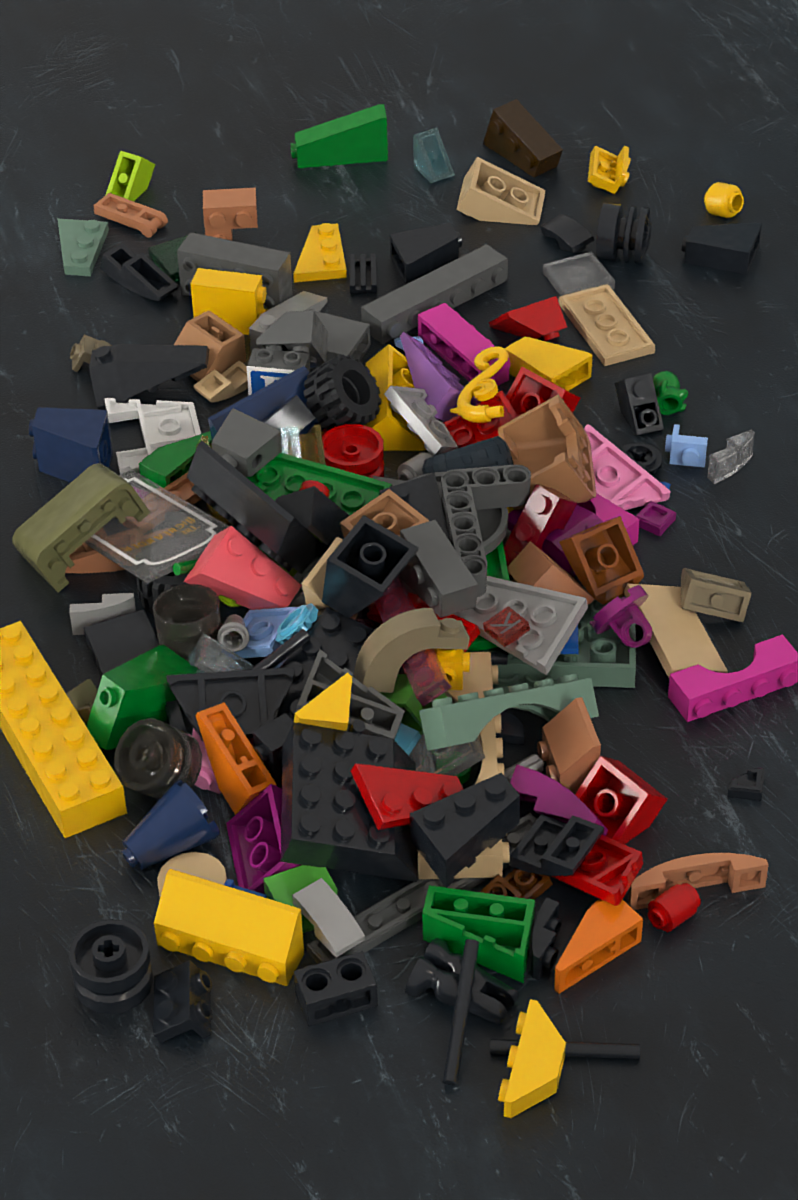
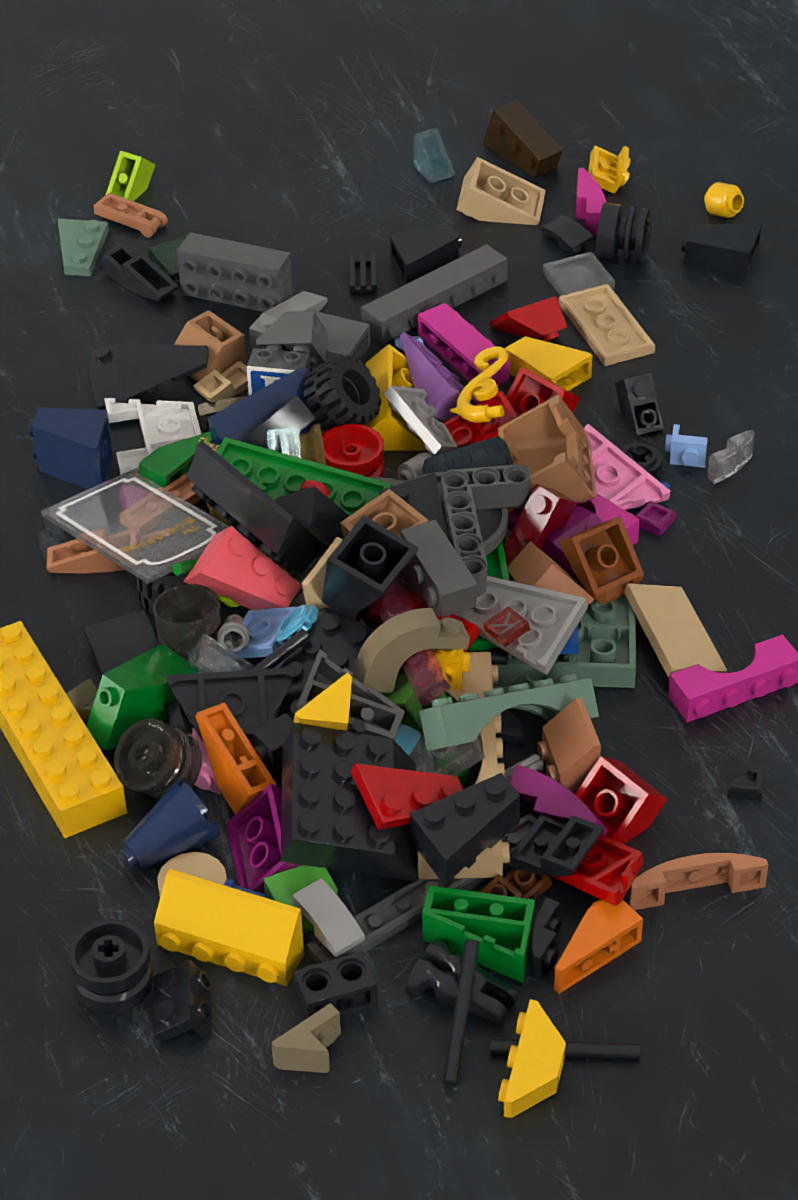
(73, 518): olive windscreen -> none
(82, 352): dark tan bracket -> none
(91, 613): light grey slope -> none
(209, 410): none -> dark tan tile
(228, 211): nougat brick -> none
(230, 296): yellow brick -> none
(246, 442): dark grey torso -> none
(306, 1043): none -> dark tan slope
(321, 255): yellow wing -> none
(345, 140): green slope -> none
(589, 200): none -> dark pink slope
(621, 614): magenta tile -> none
(668, 393): green animal -> none
(673, 906): red brick -> none
(714, 595): dark tan tile -> none

